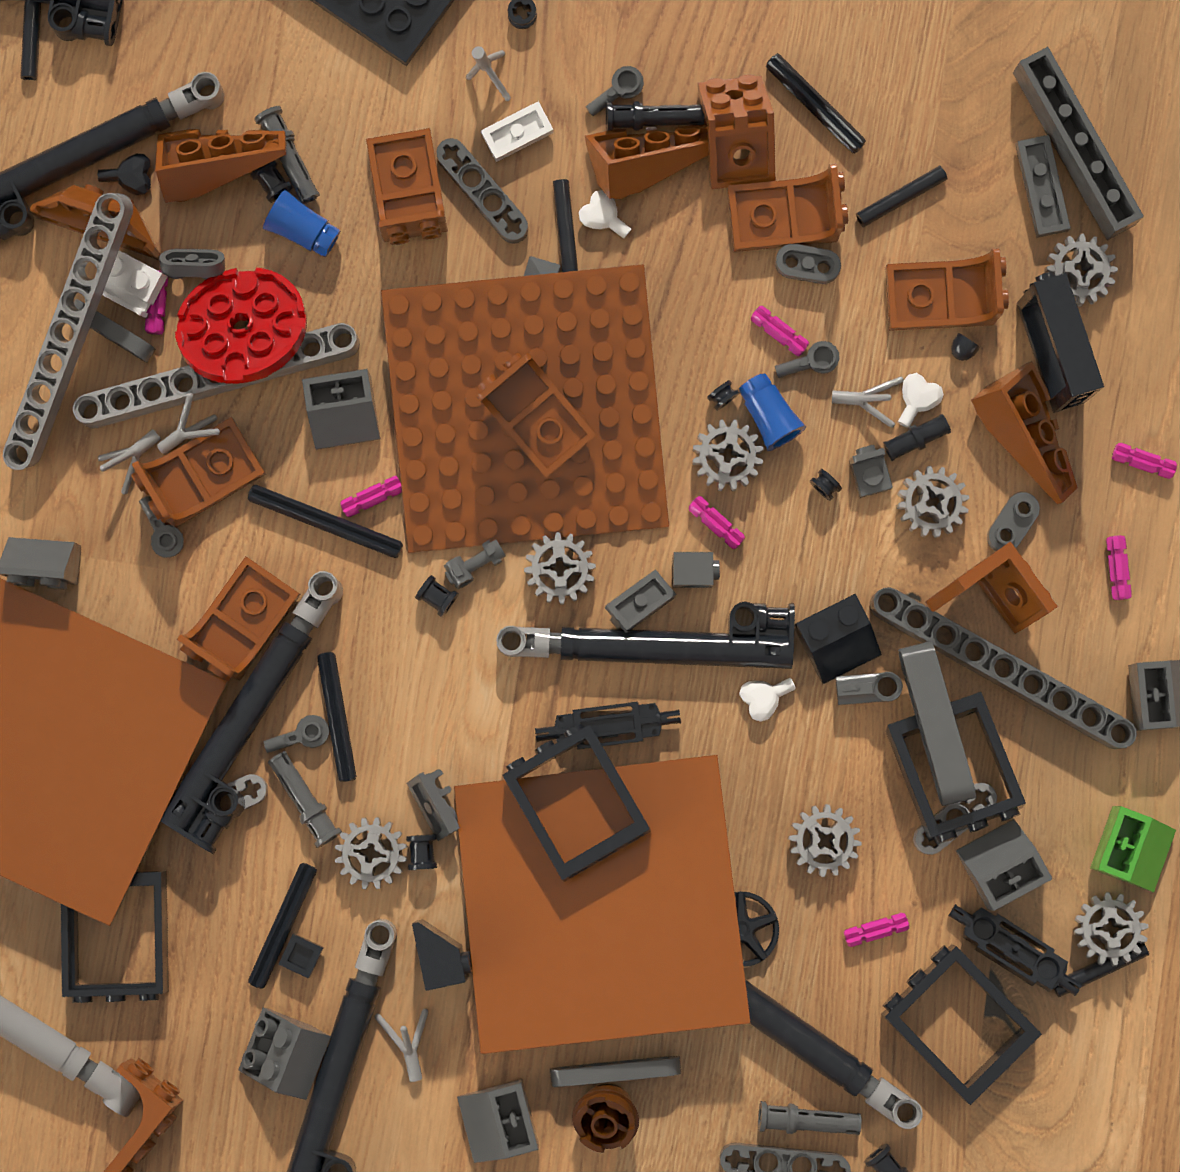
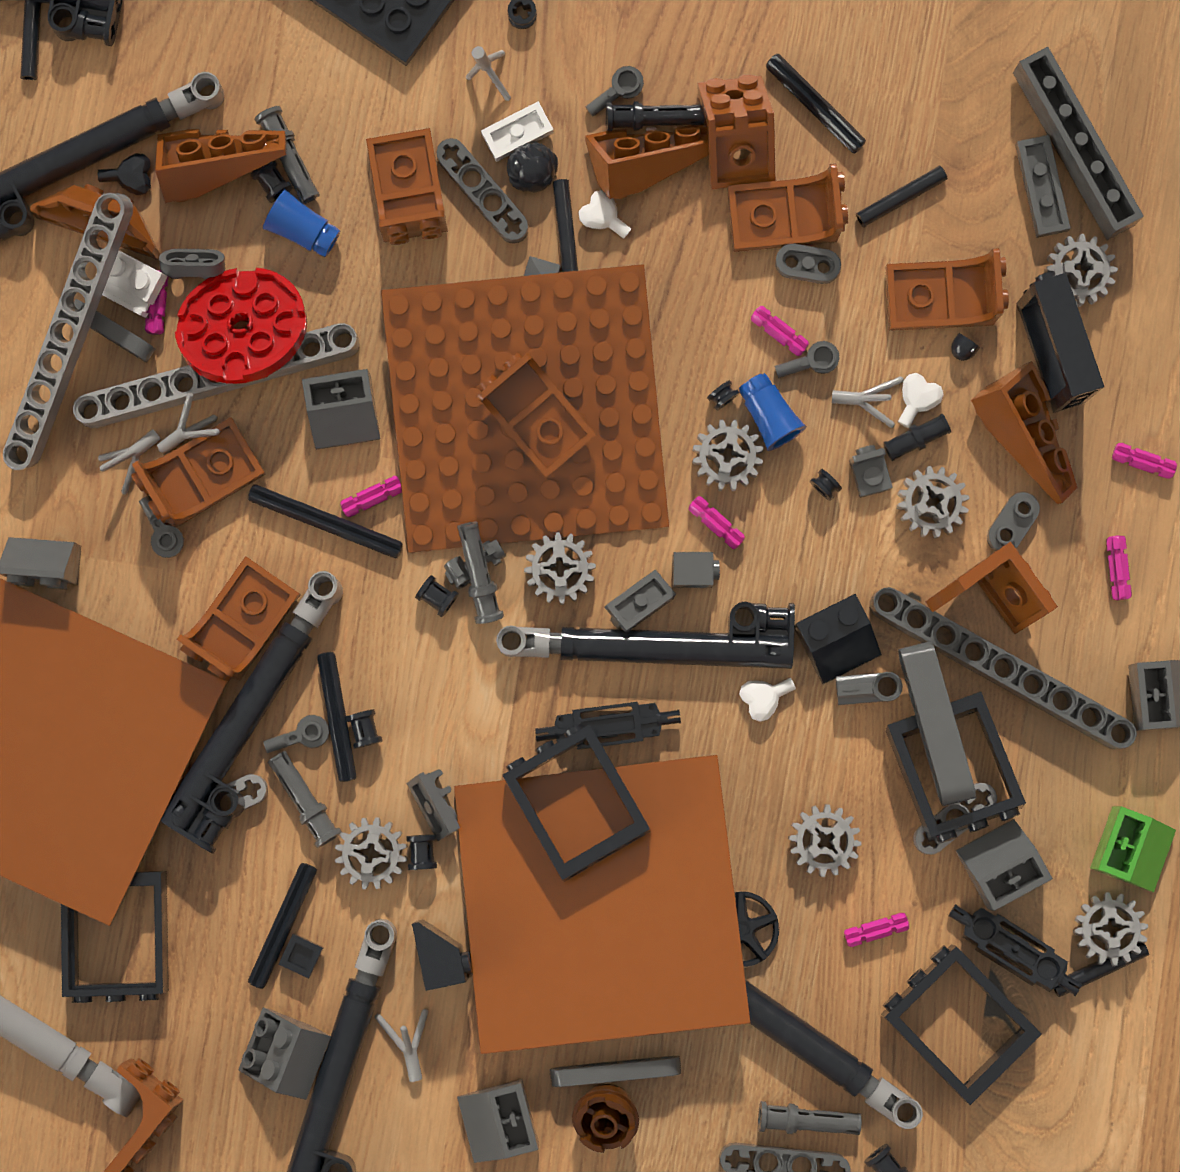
(364, 728): none -> black bush
(481, 587): none -> dark grey pin
(532, 167): none -> black hair

